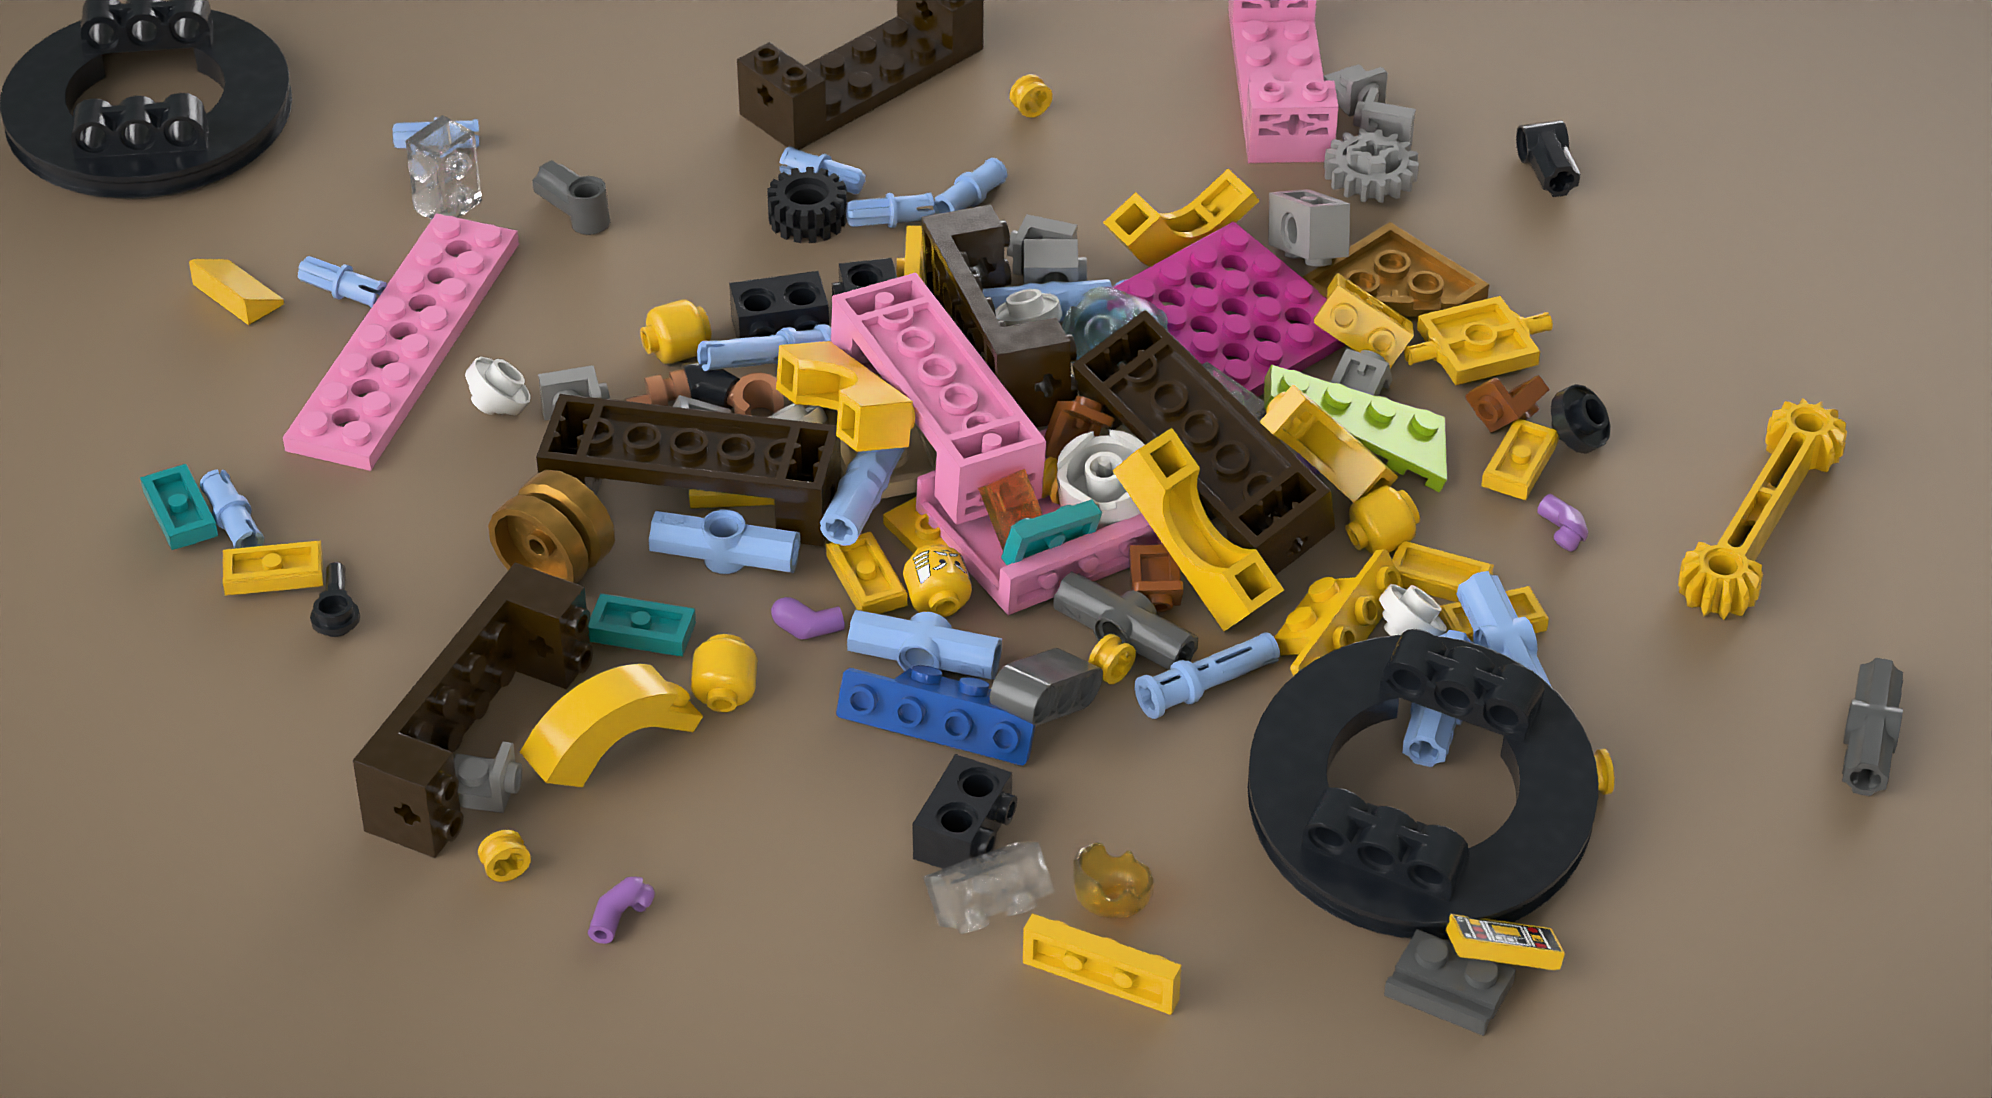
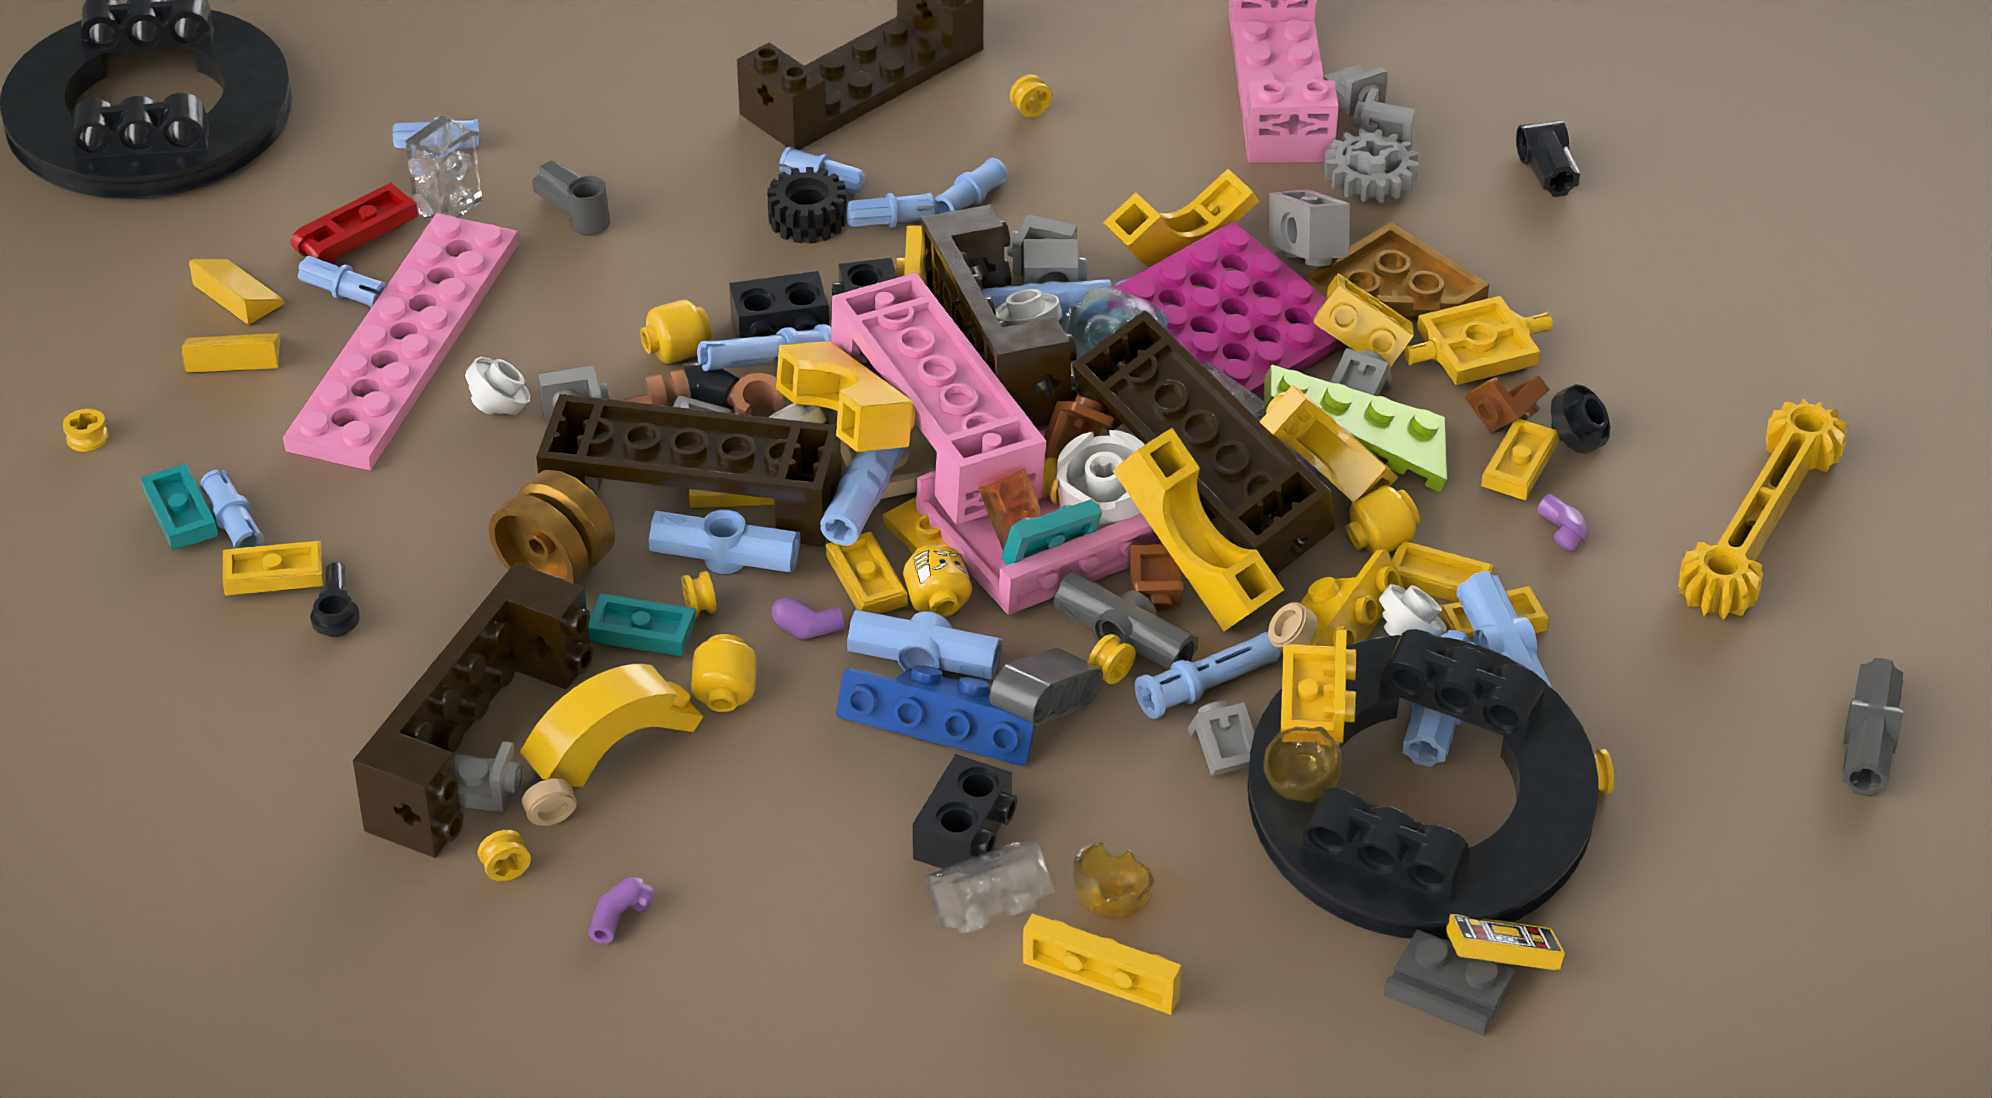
(85, 429): none -> yellow bush
(231, 352): none -> yellow slope
(354, 224): none -> red plate
(549, 802): none -> tan tile
(699, 593): none -> yellow bush
(1224, 736): none -> light grey bracket
(1292, 626): none -> tan tile
(1303, 763): none -> clear yellow hair
(1316, 686): none -> yellow bracket

